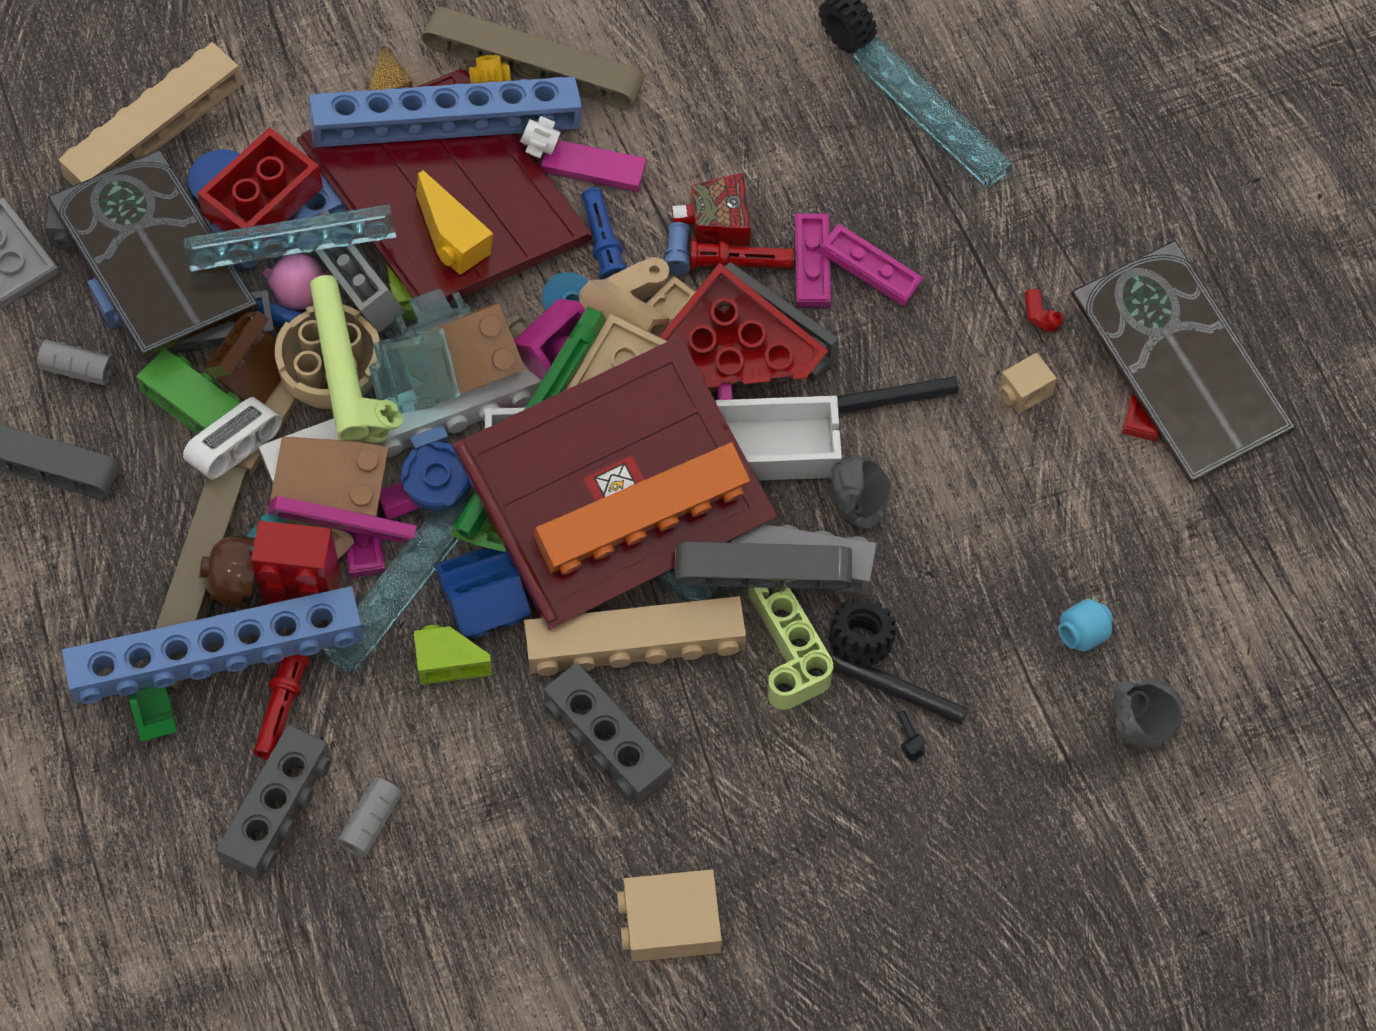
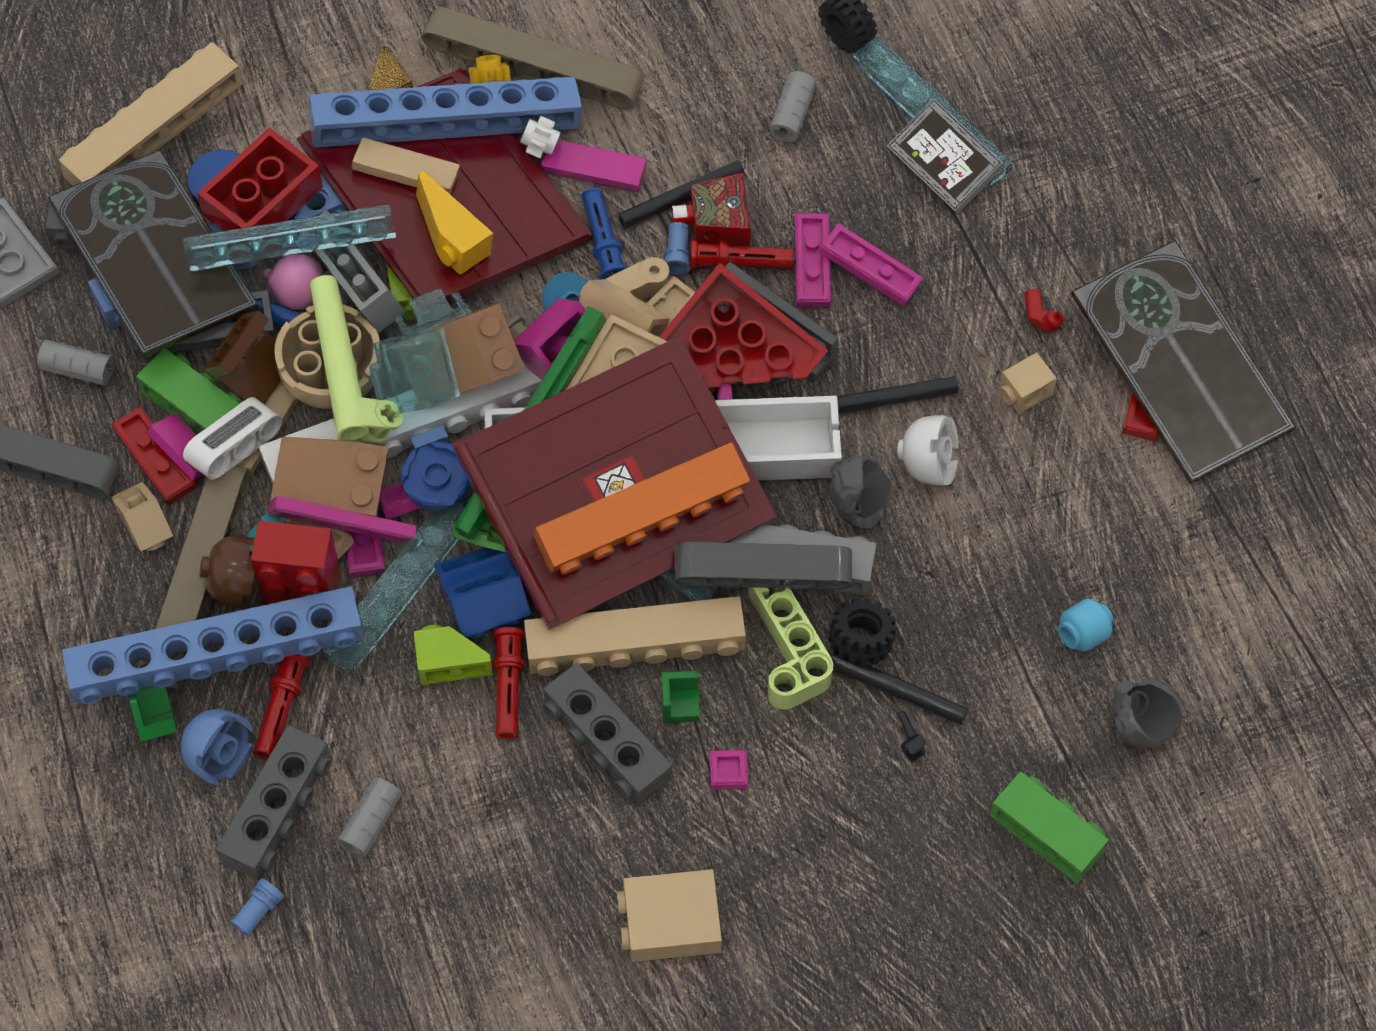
(142, 517): none -> tan slope
(159, 468): none -> red tile
(172, 436): none -> dark pink tile
(216, 744): none -> medium blue cylinder
(262, 899): none -> medium blue pin
(402, 164): none -> tan tile
(508, 662): none -> red pin
(673, 197): none -> black piece
(680, 696): none -> green panel
(728, 769): none -> dark pink tile
(792, 106): none -> light grey axle
(929, 450): none -> white cylinder
(945, 155): none -> tile
(1049, 826): none -> bright green brick

